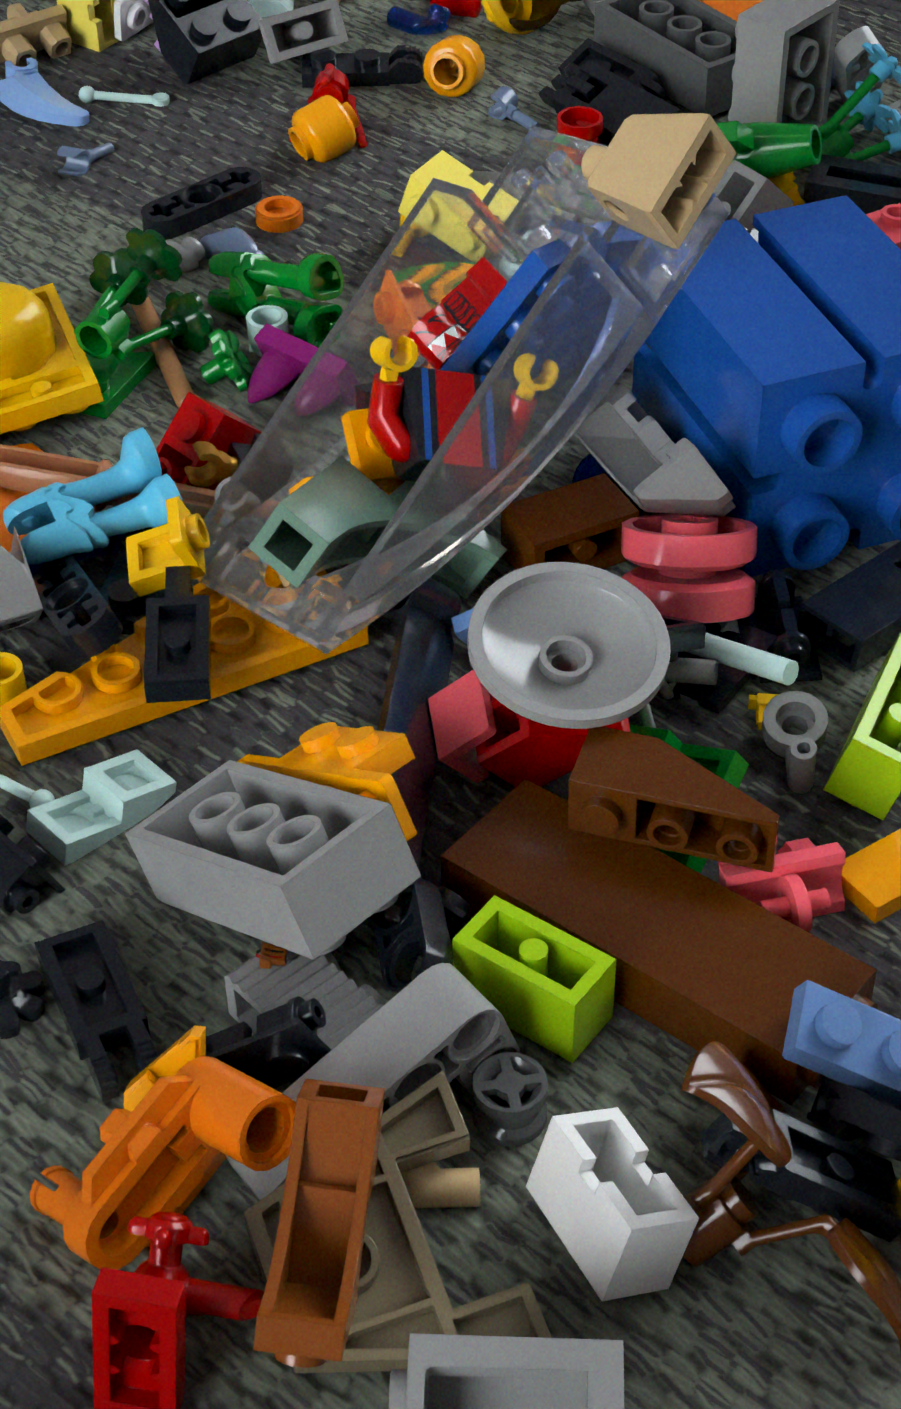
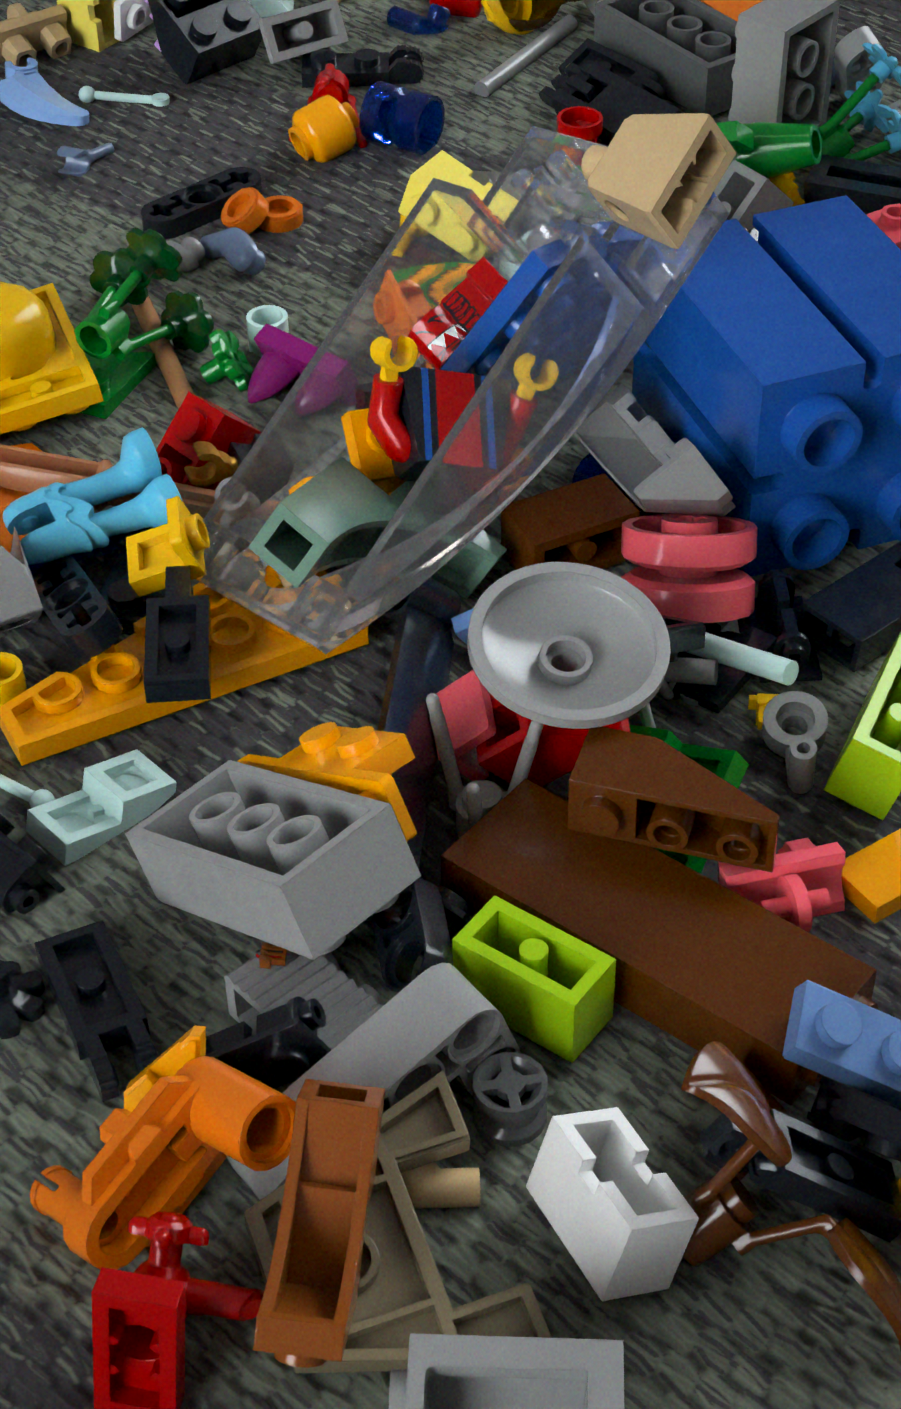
(245, 210): none -> orange tile
(255, 282): green piece -> none
(402, 117): none -> clear blue wheel
(453, 78): light orange head -> none
(478, 796): none -> light grey plant
(507, 107): sand blue hand -> none
(525, 56): none -> light grey bar

